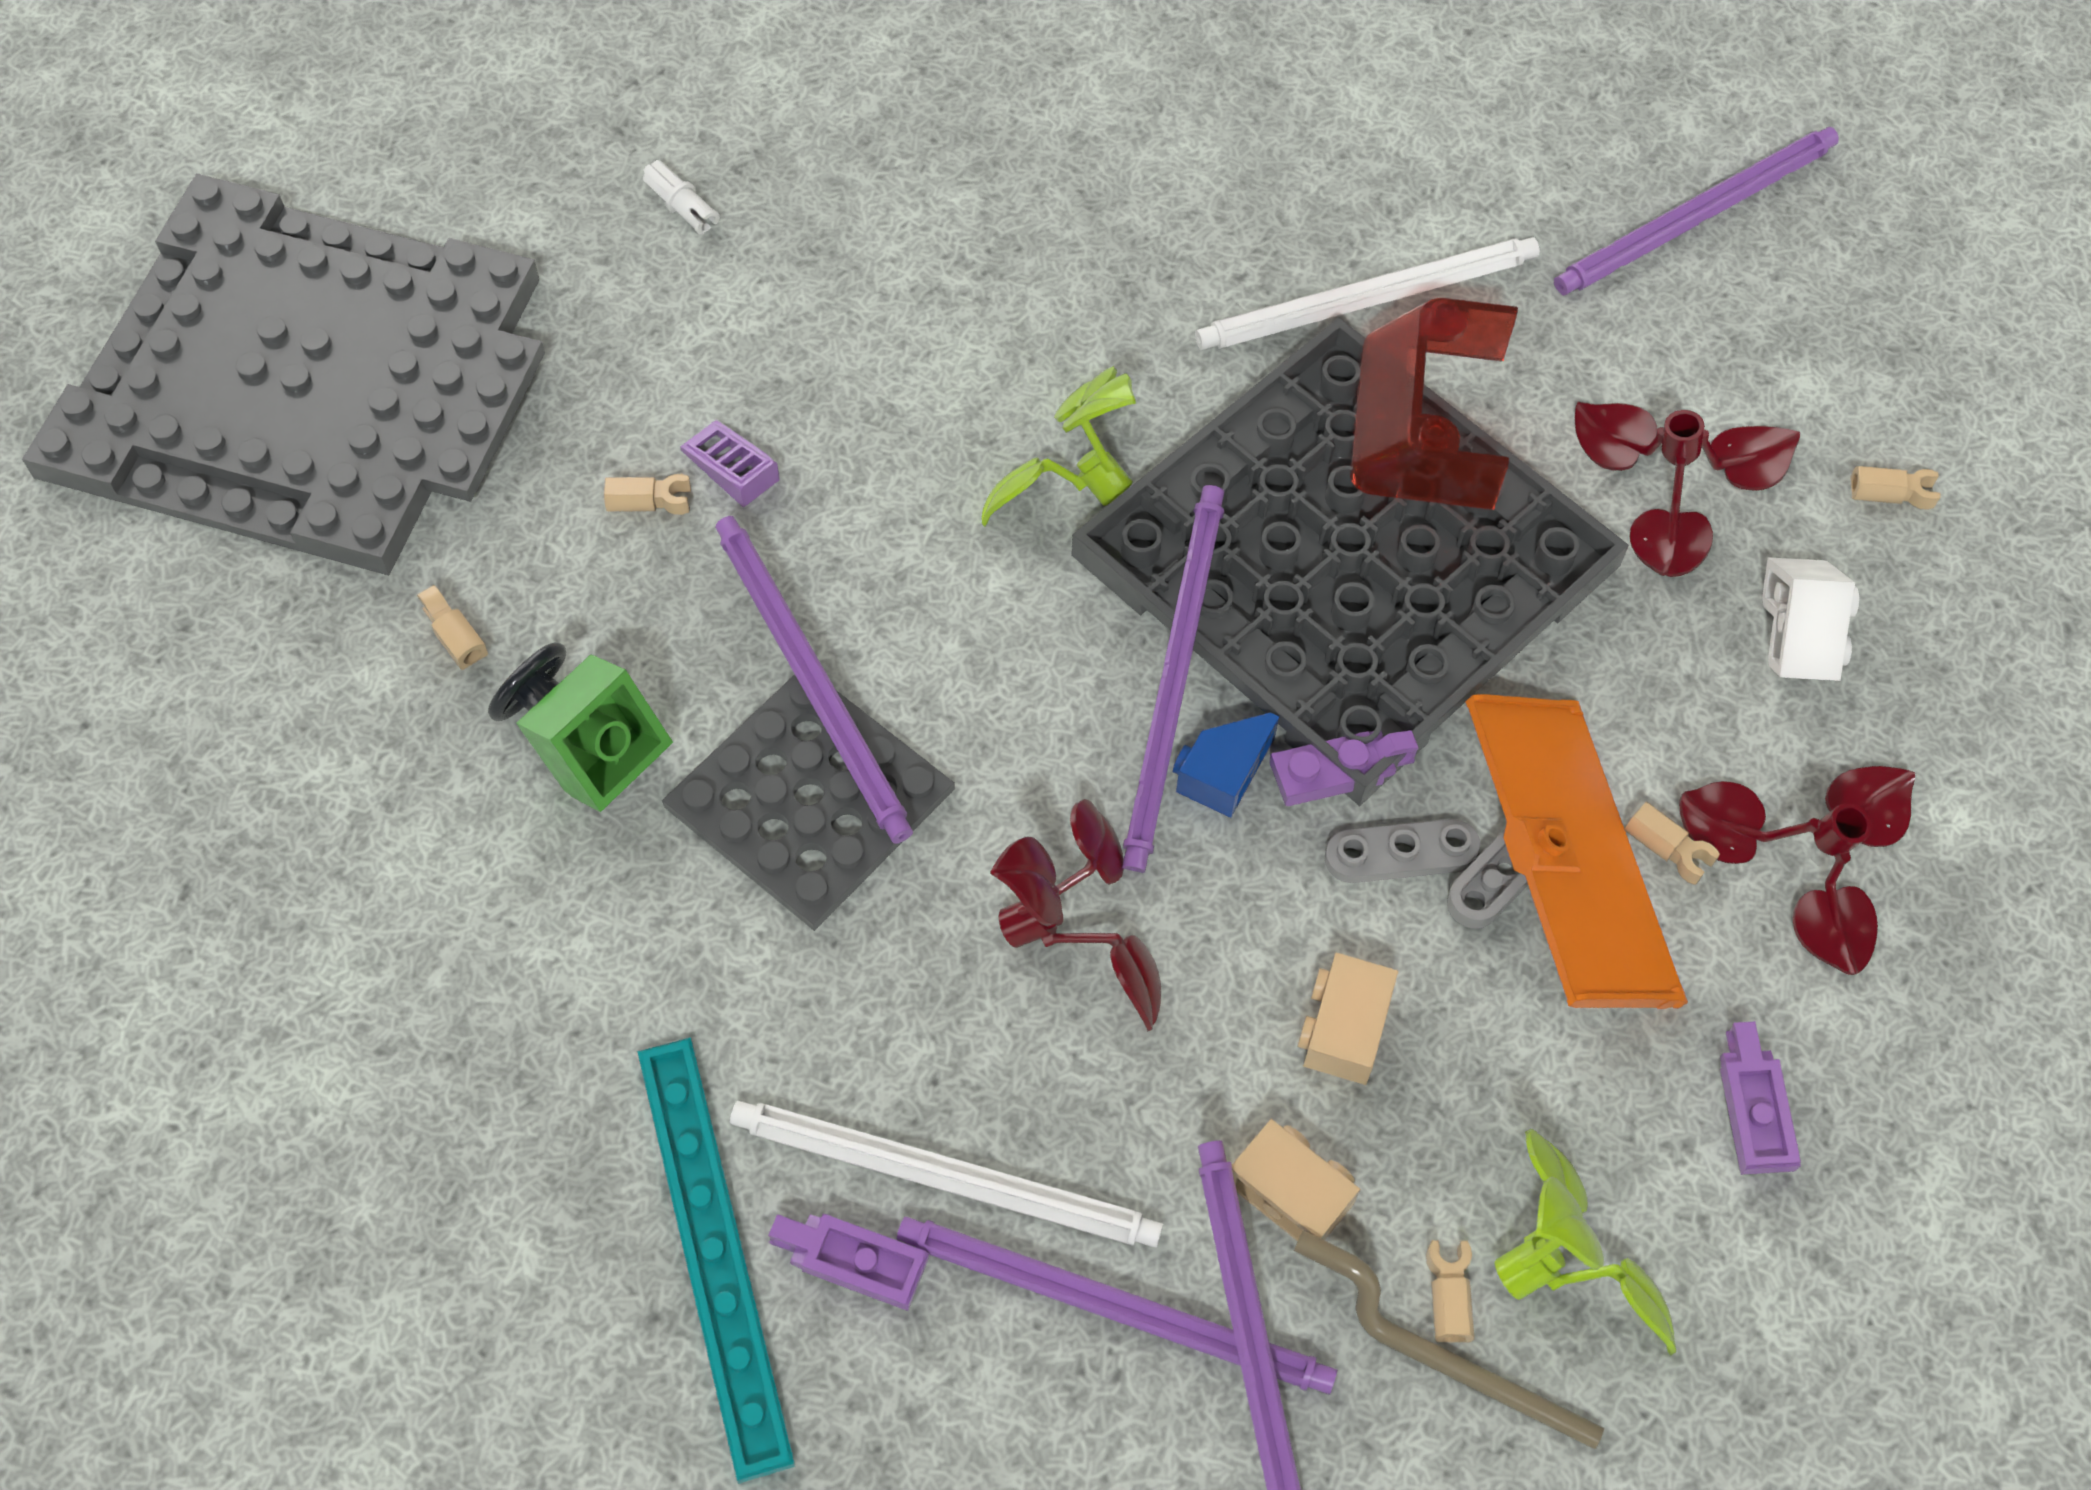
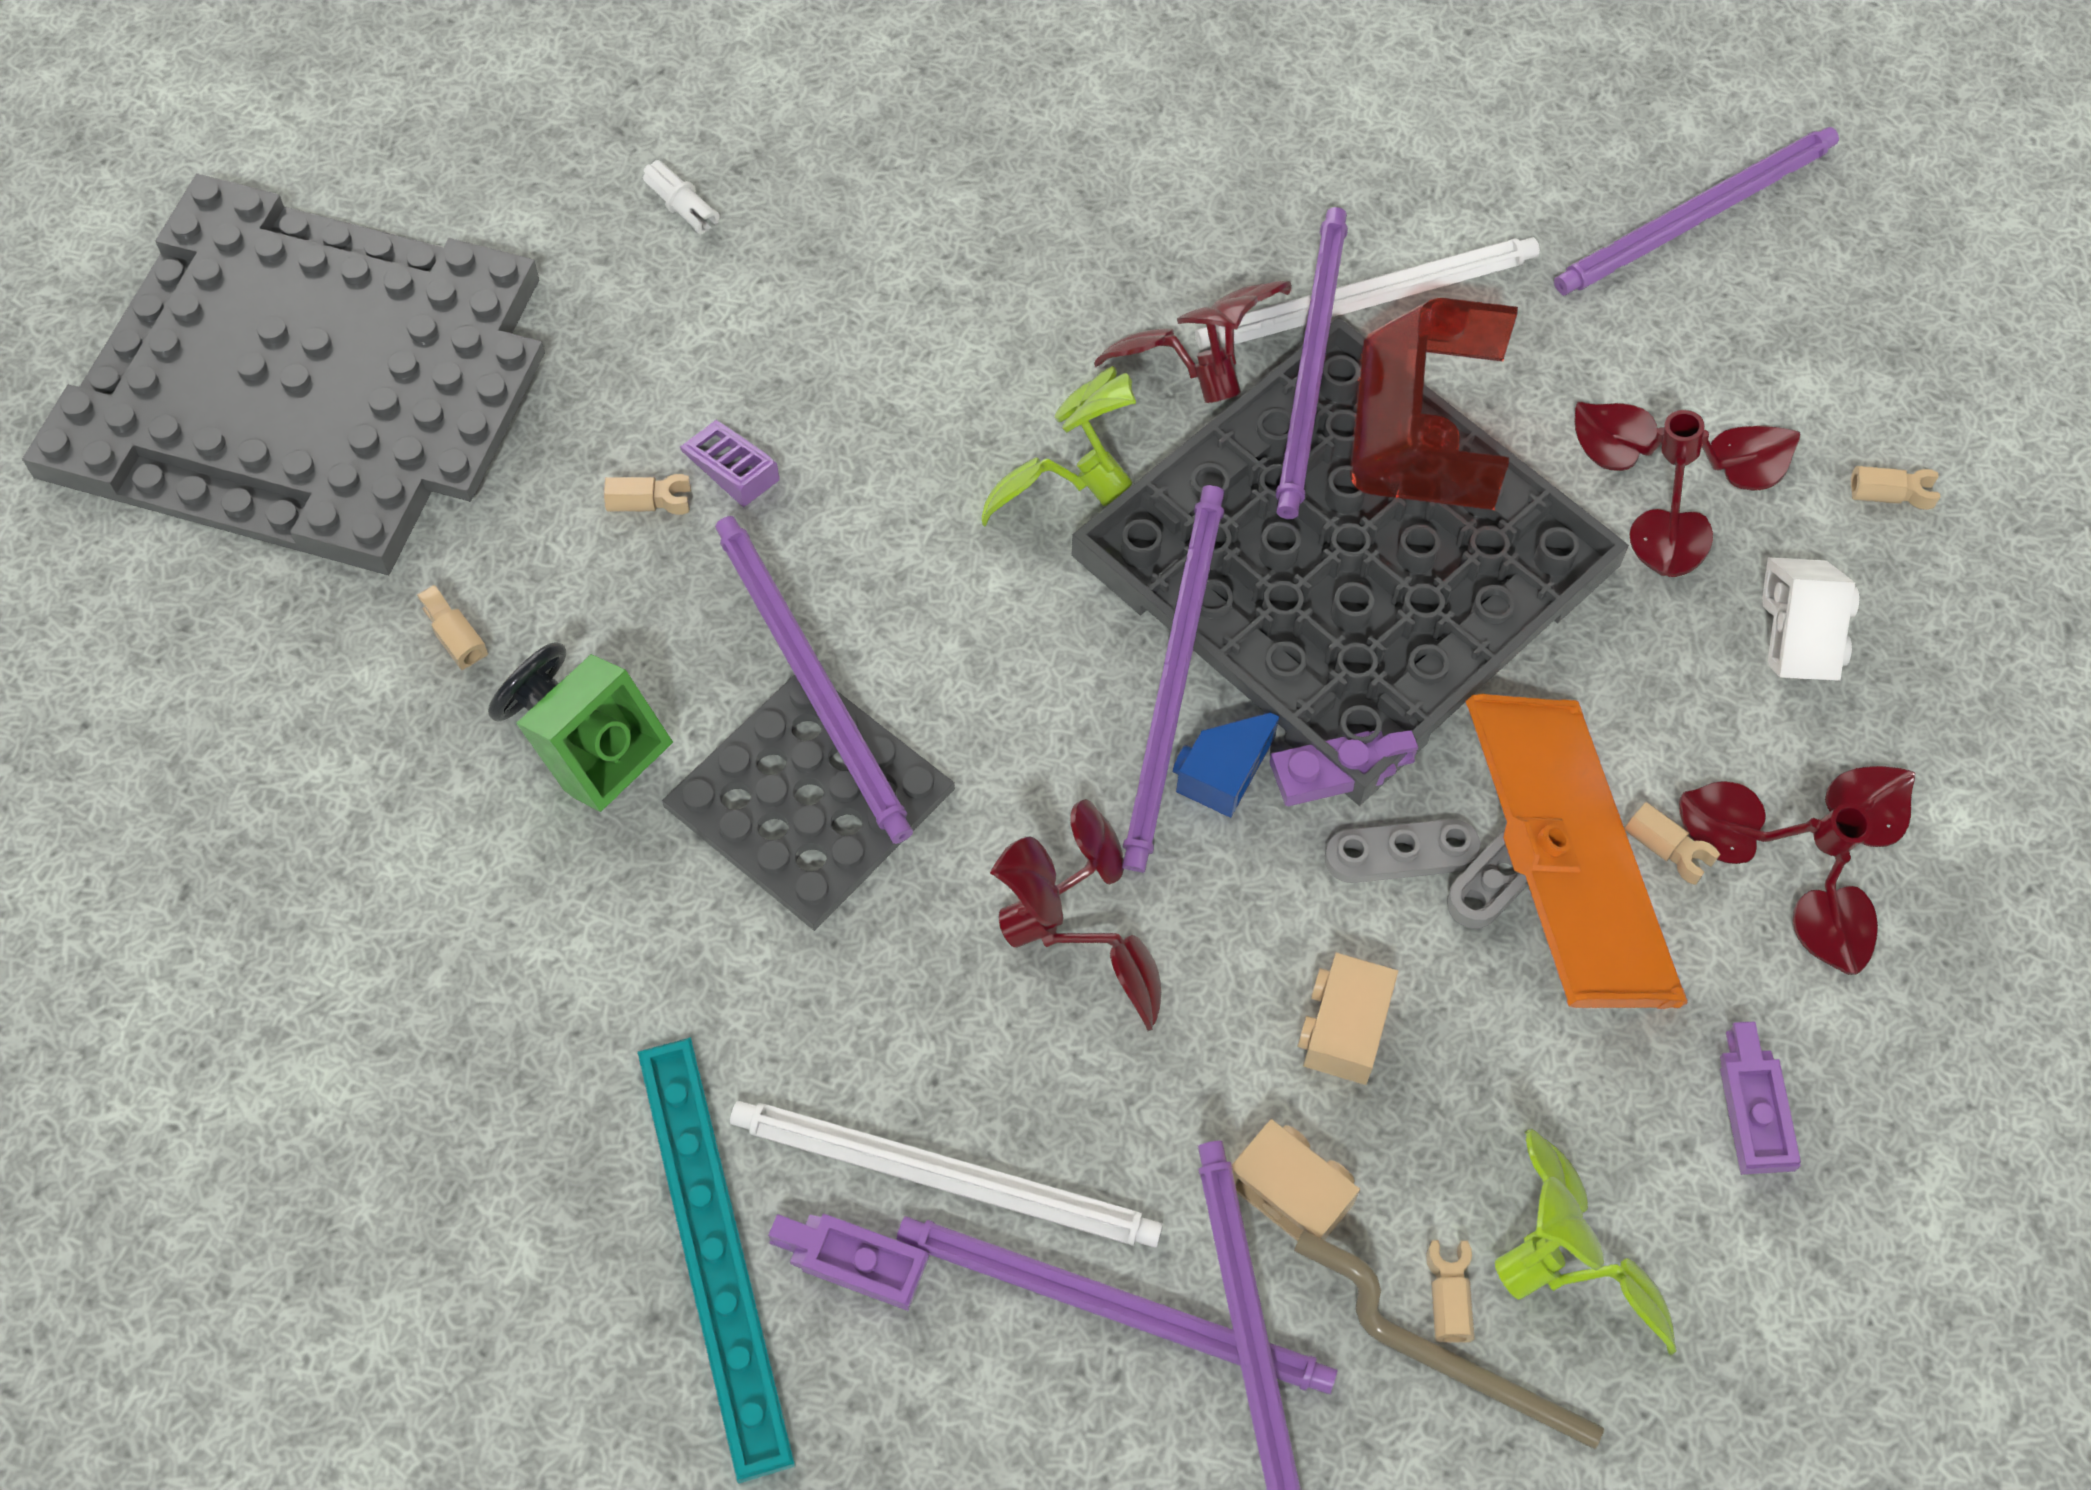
(1215, 366): none -> dark red plant
(1291, 488): none -> medium lavender piece

